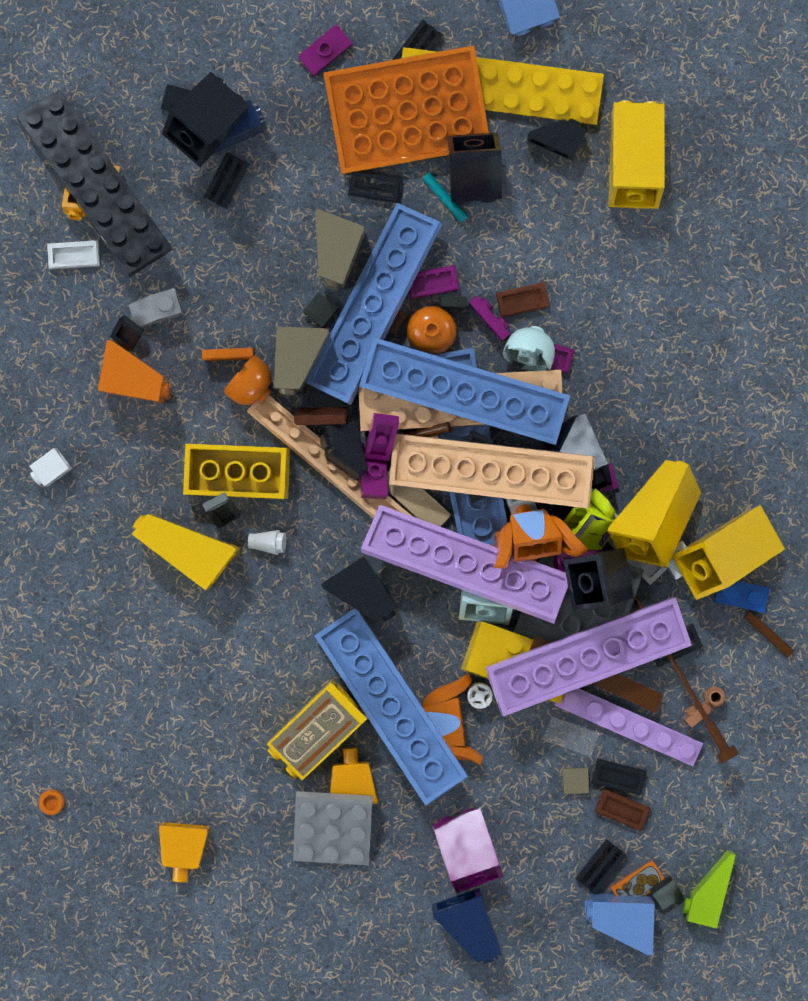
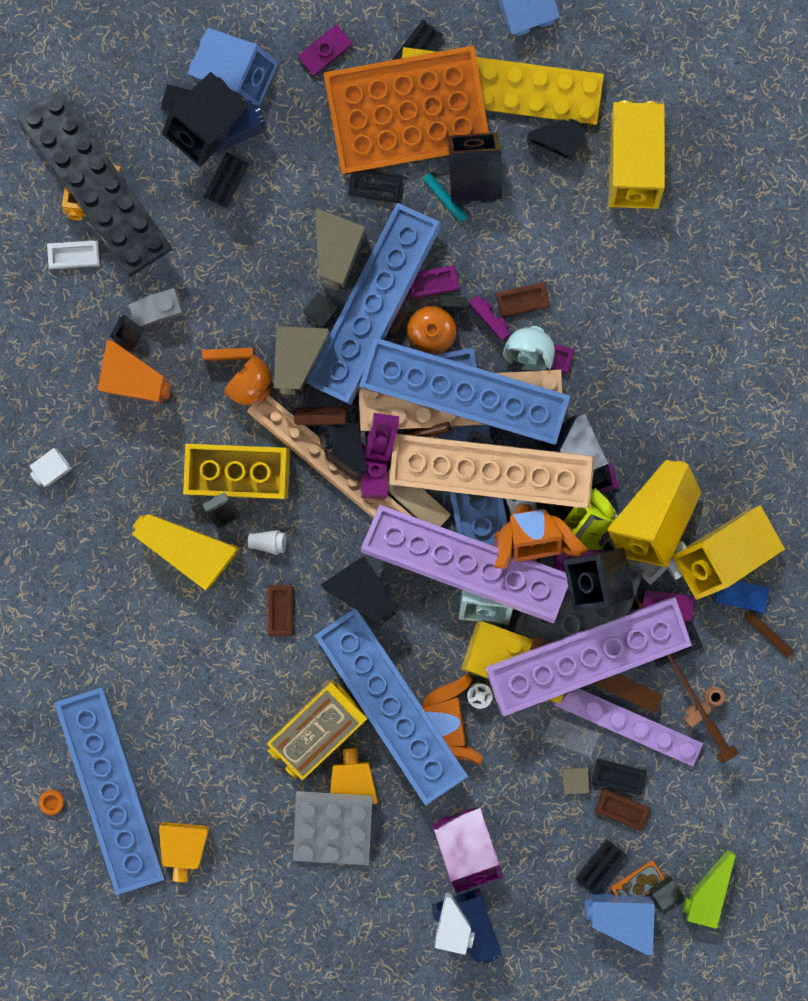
(109, 790): none -> medium blue plate
(238, 62): none -> medium blue slope
(280, 610): none -> copper tile
(453, 929): none -> white slope
(684, 602): none -> magenta plate

